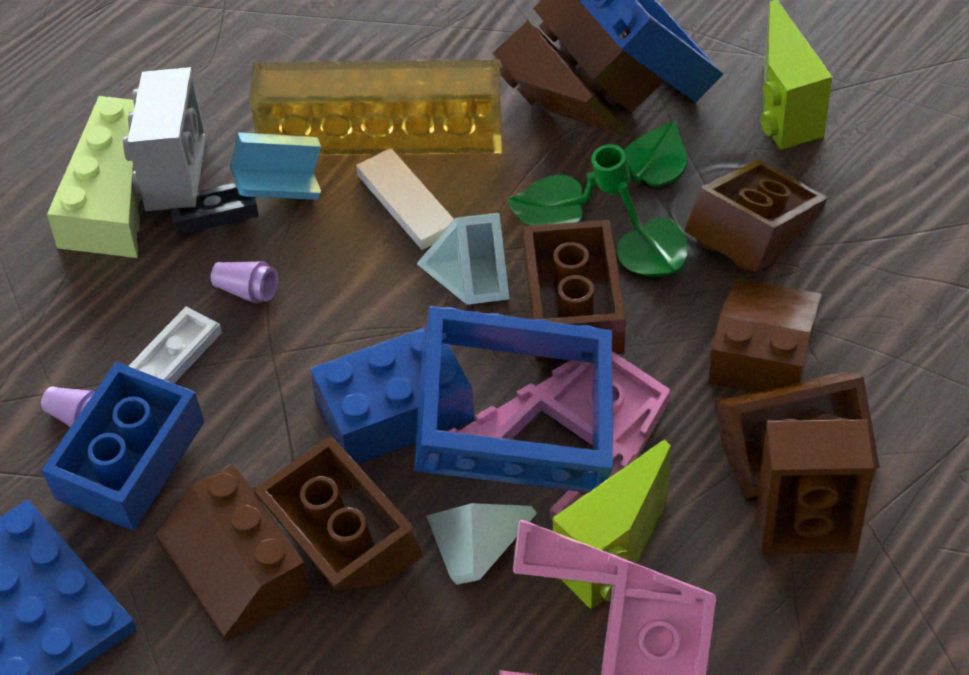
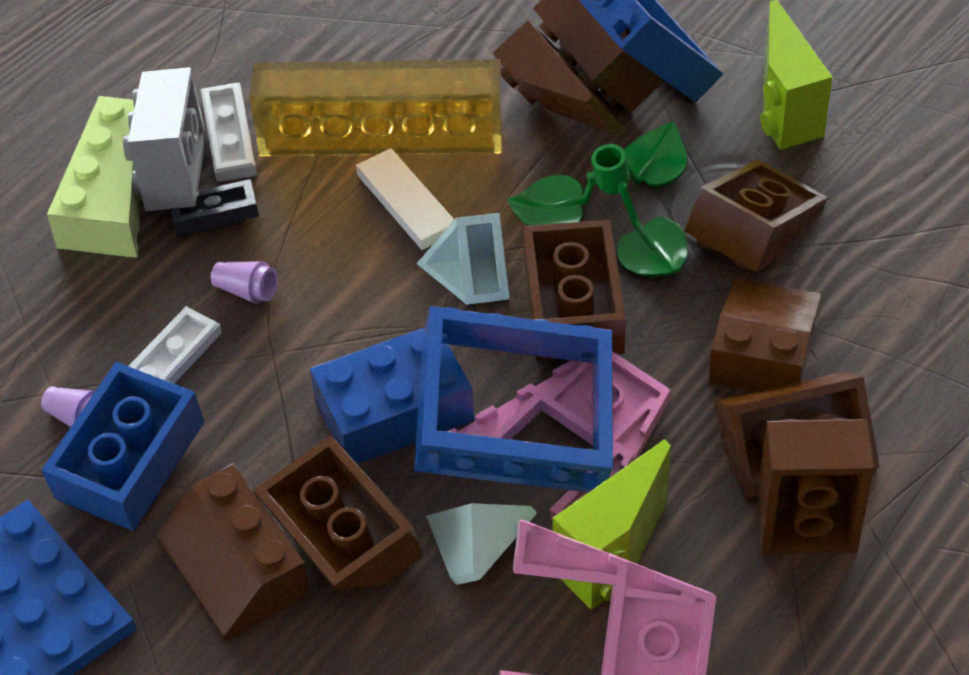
(228, 132): none -> white tile
(276, 166): medium azure panel -> none

